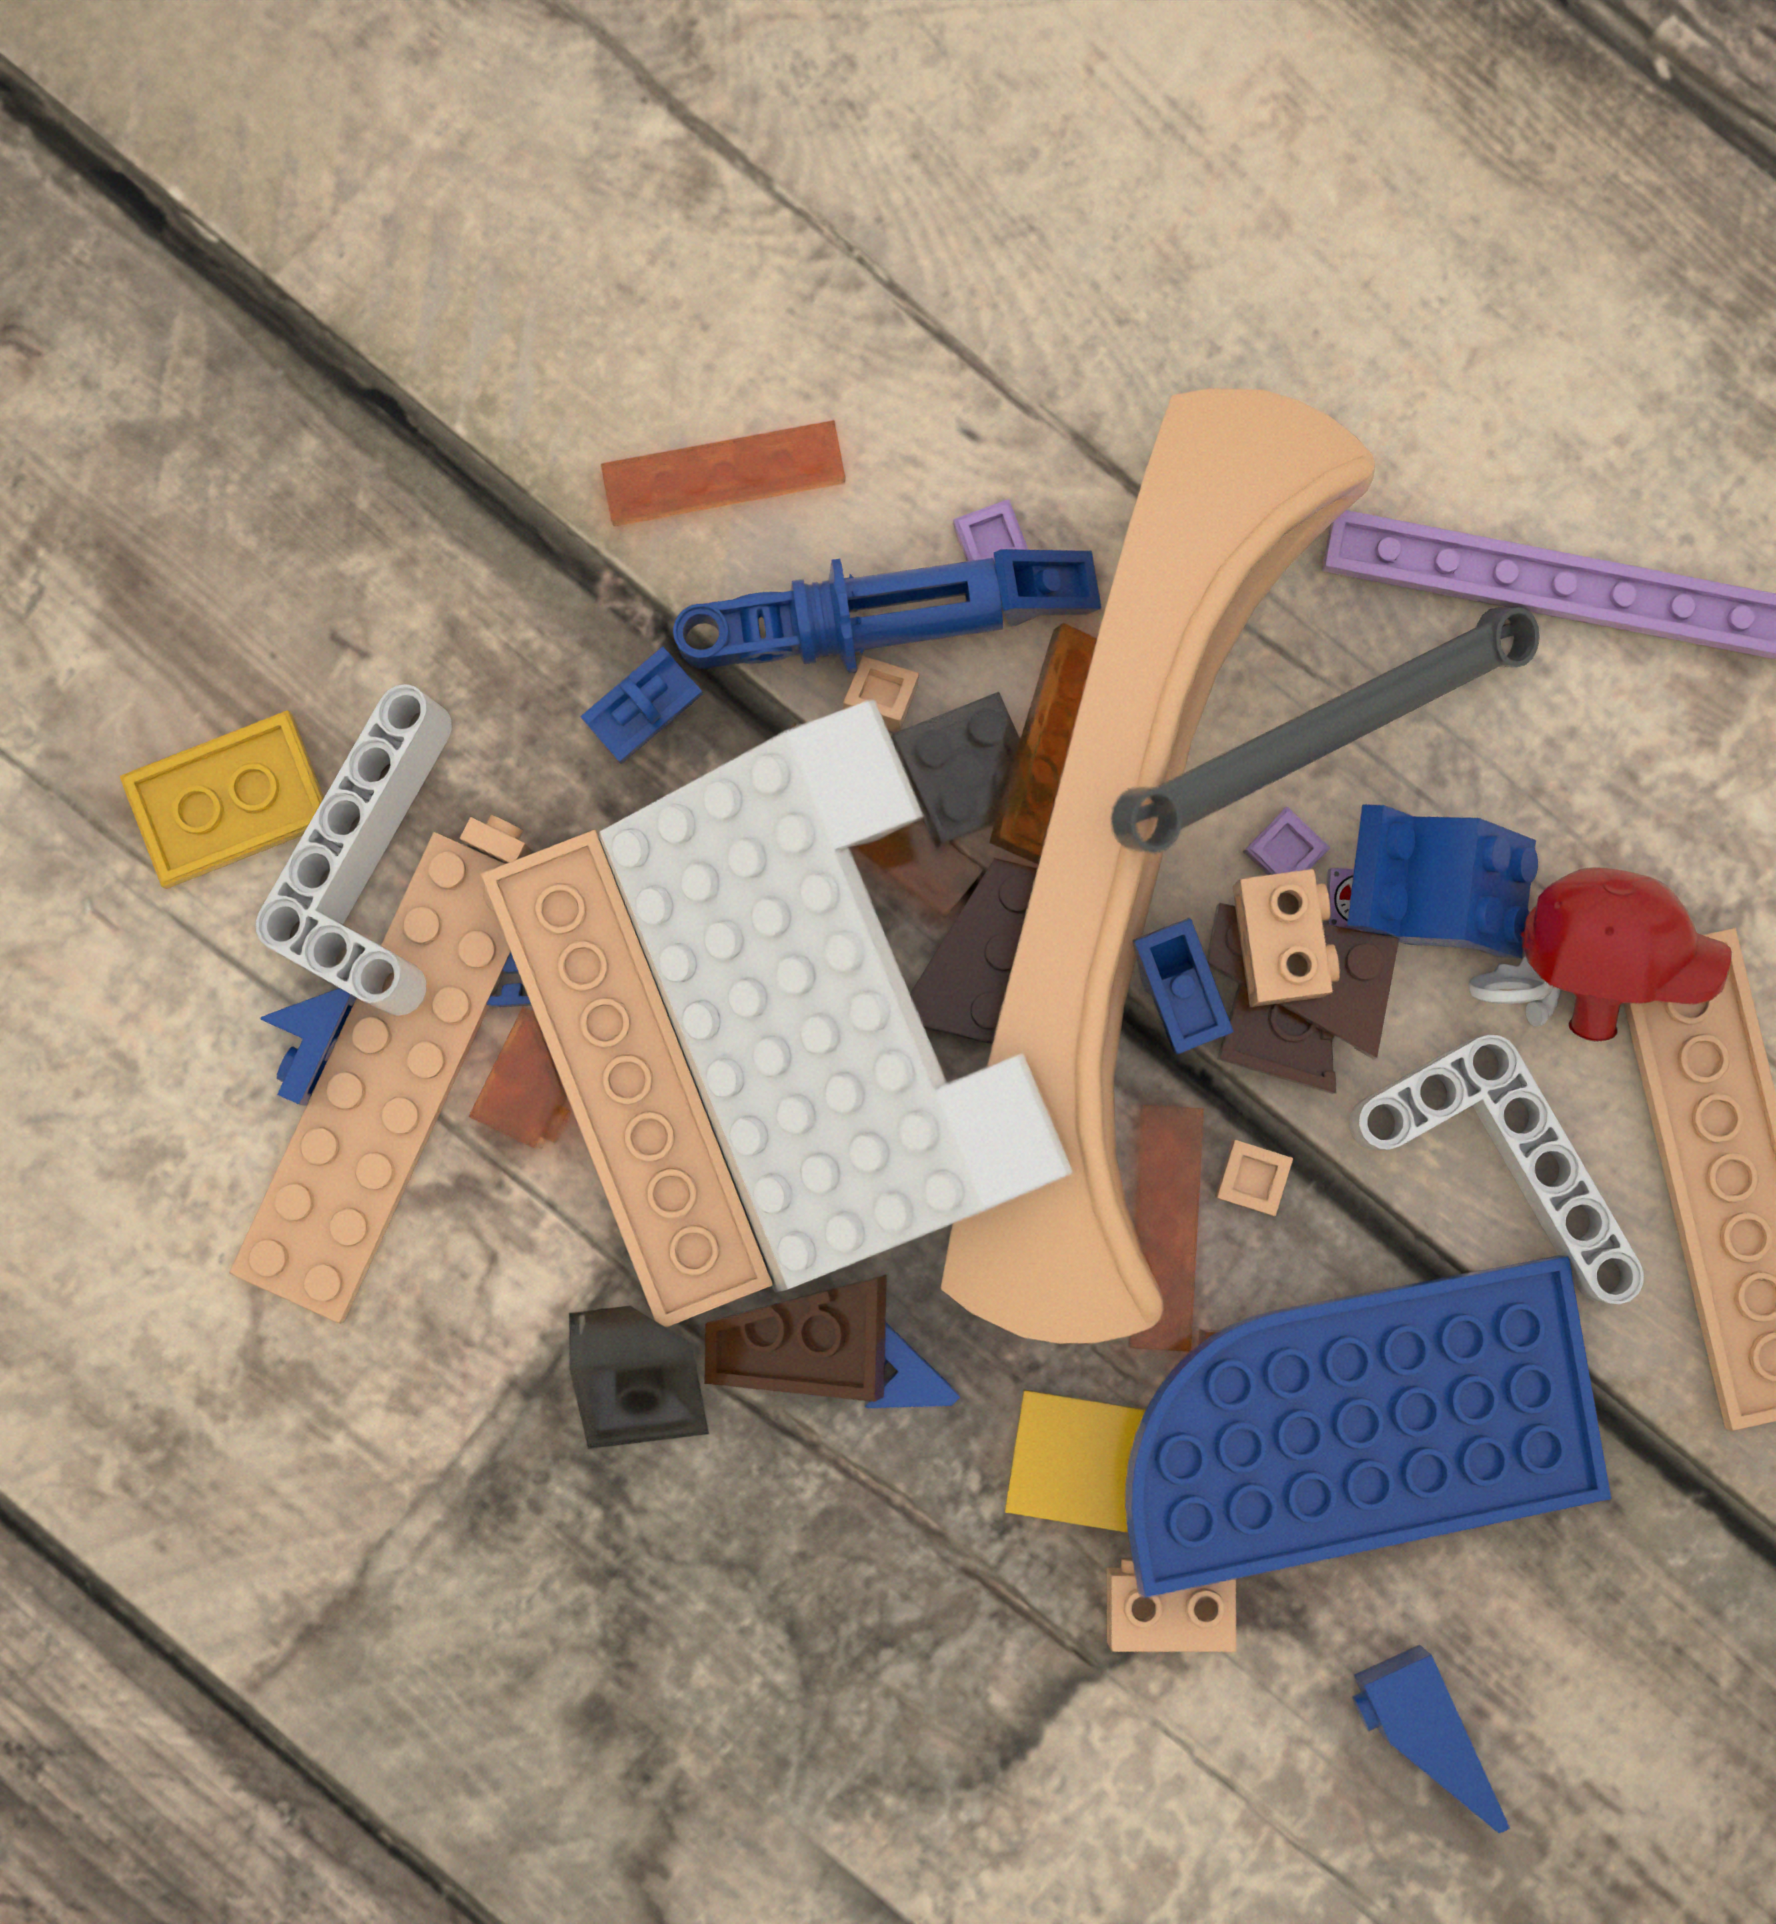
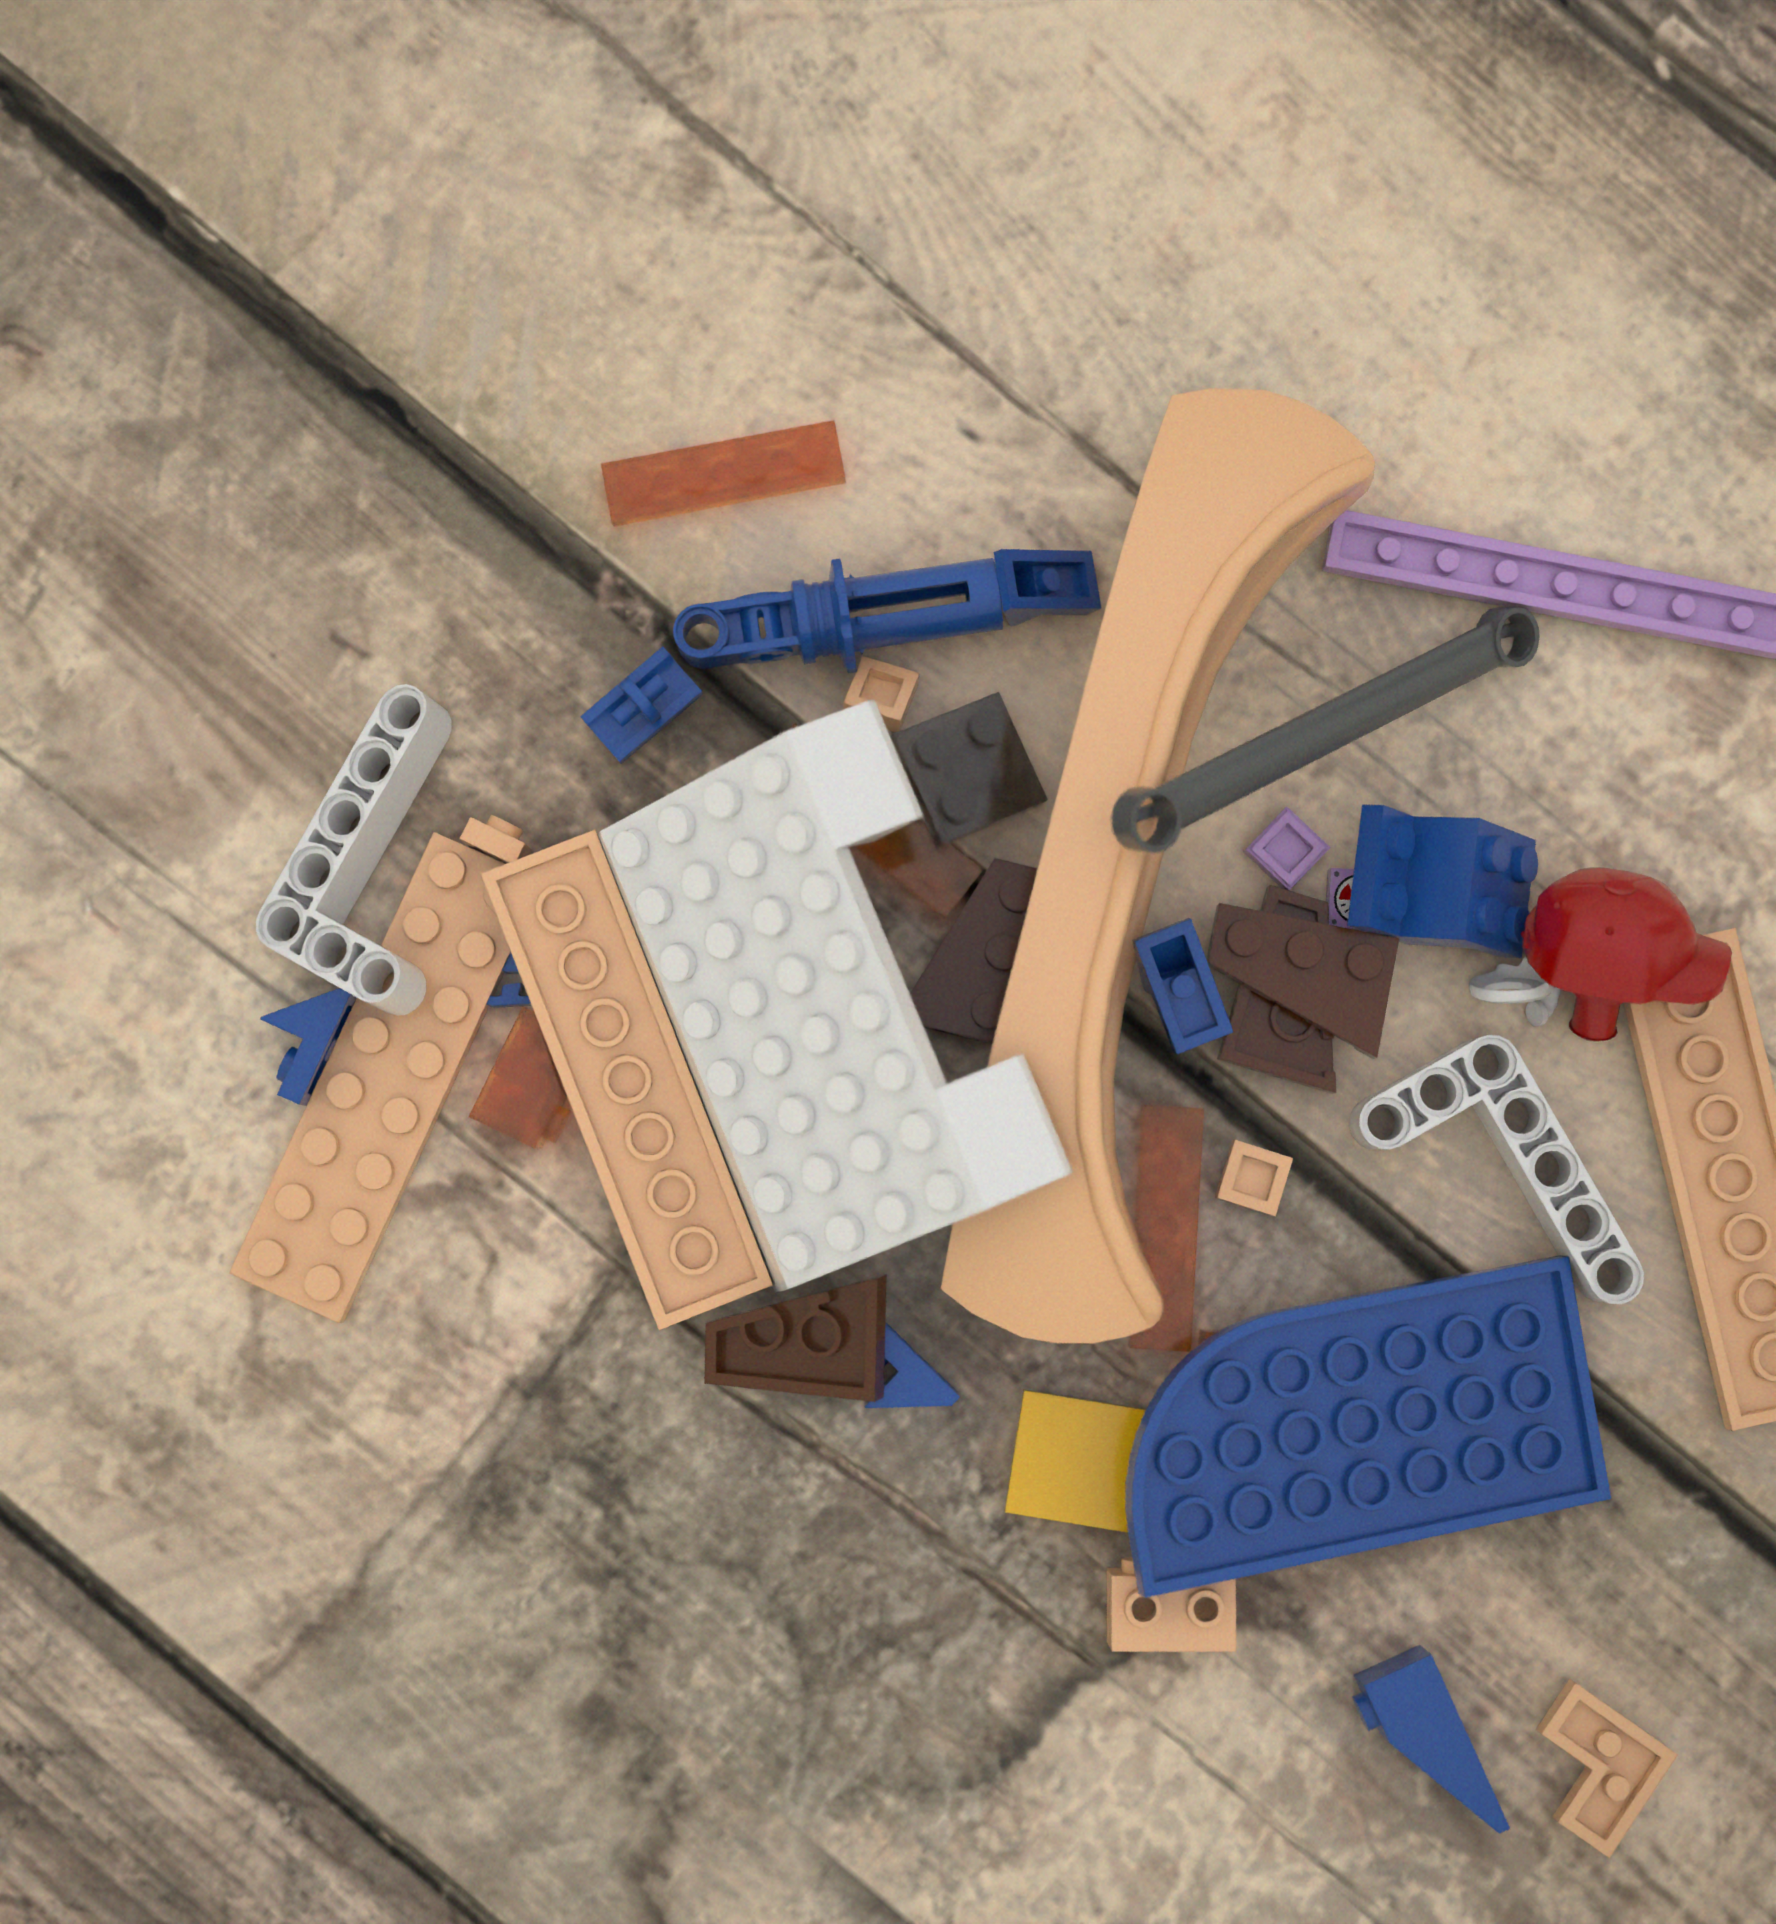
(224, 799): yellow tile -> none
(633, 1379): clear smoke slope -> none
(989, 531): lavender tile -> none
(1044, 745): clear orange plate -> none
(1285, 937): light nougat brick -> none
(1619, 1771): none -> light nougat plate

